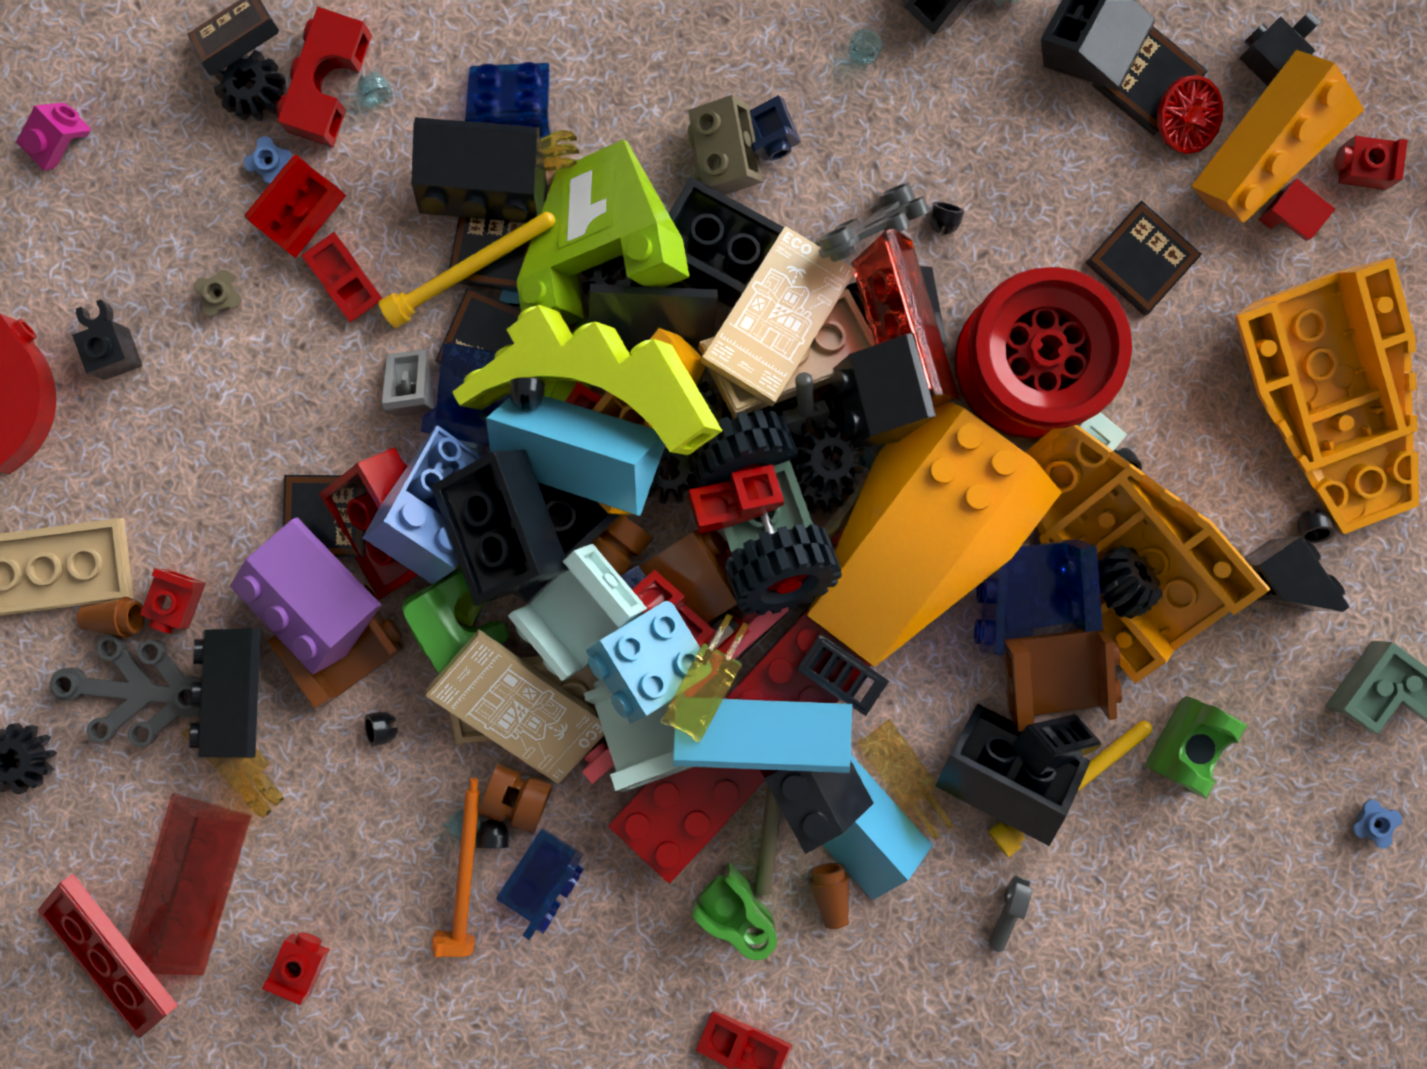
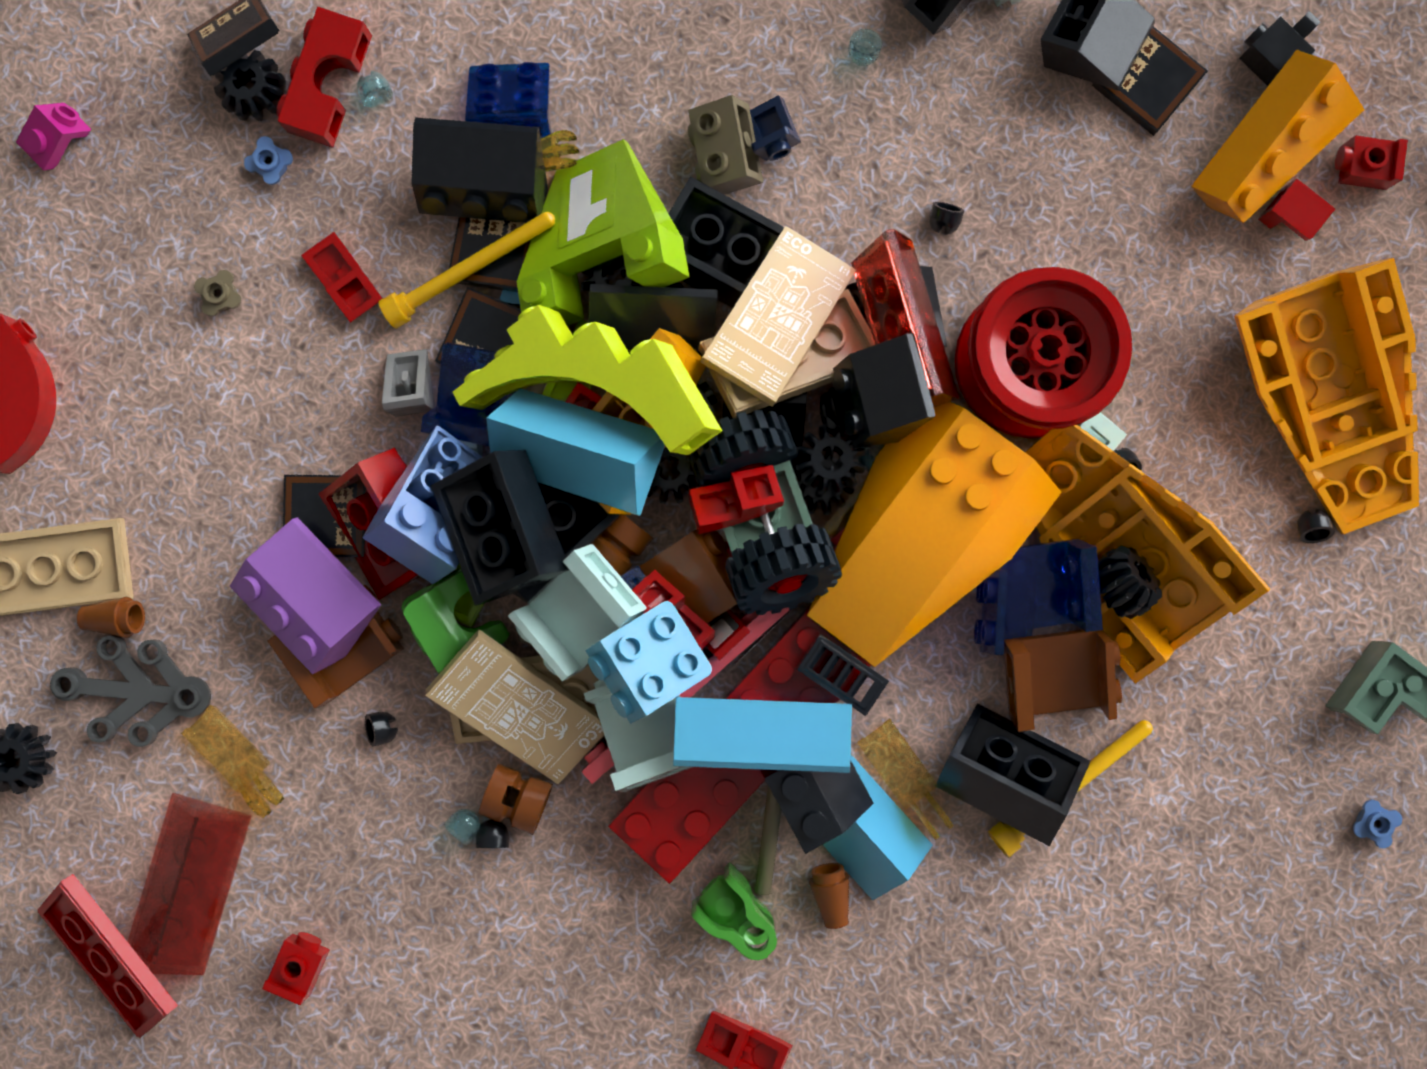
(106, 345): black brick -> none
(184, 594): red brick -> none
(226, 693): black slope -> none
(294, 206): red bracket -> none
(459, 942): orange piece -> none
(526, 390): black hinge -> none
(542, 874): clear blue bracket -> none
(704, 686): clear yellow arm -> none
(806, 407): dark grey bar -> none
(897, 211): dark grey plant -> none
(1016, 904): dark grey bar -> none
(1049, 746): black slope -> none
(1143, 258): tile -> none
(1190, 114): red wheel -> none
(1194, 744): bright green piece -> none
(1296, 576): black slope -> none

